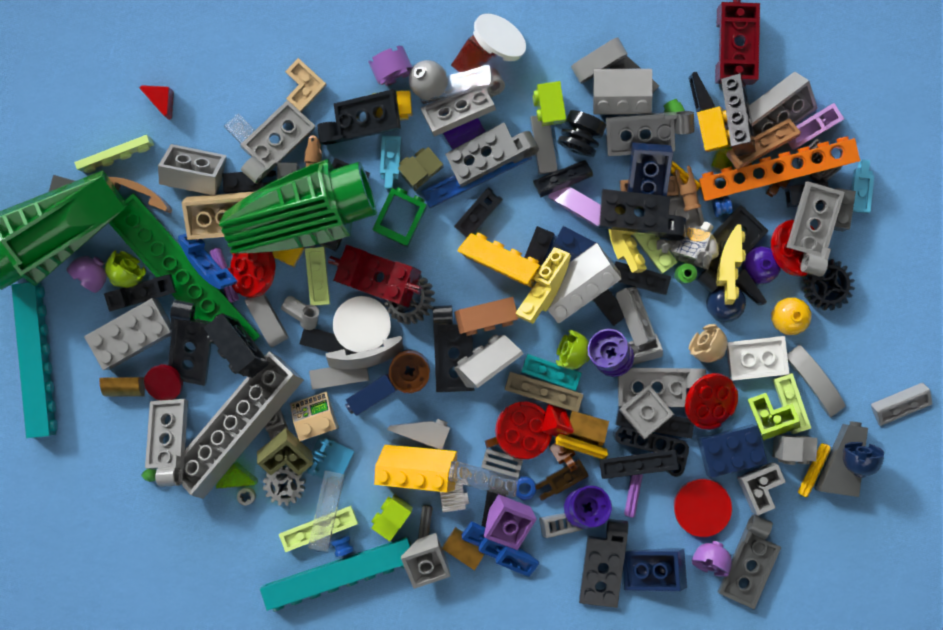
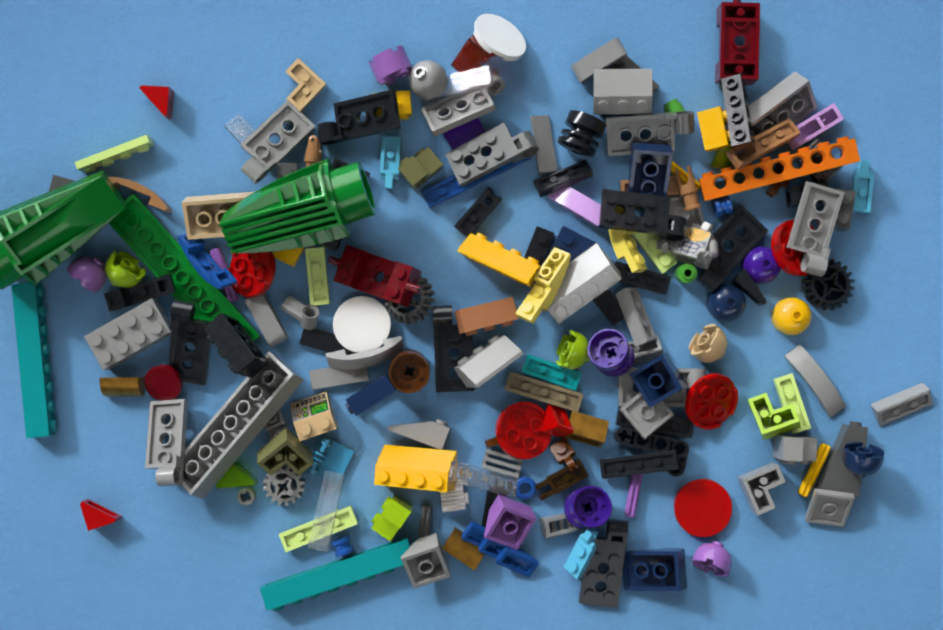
(97, 515): none -> red slope
(149, 475): bright green hinge -> none
(191, 169): light grey slope -> none
(240, 182): black hinge -> none
(402, 194): green window -> none
(549, 103): lime brick -> none
(581, 446): yellow axle -> none
(582, 553): none -> medium azure hinge
(658, 380): none -> dark blue slope
(700, 95): black slope -> none
(731, 257): light yellow slope -> none
(732, 450): dark blue brick -> none
(751, 547): dark grey hinge -> none
(757, 358): white plate -> none
(829, 507): none -> light grey tile

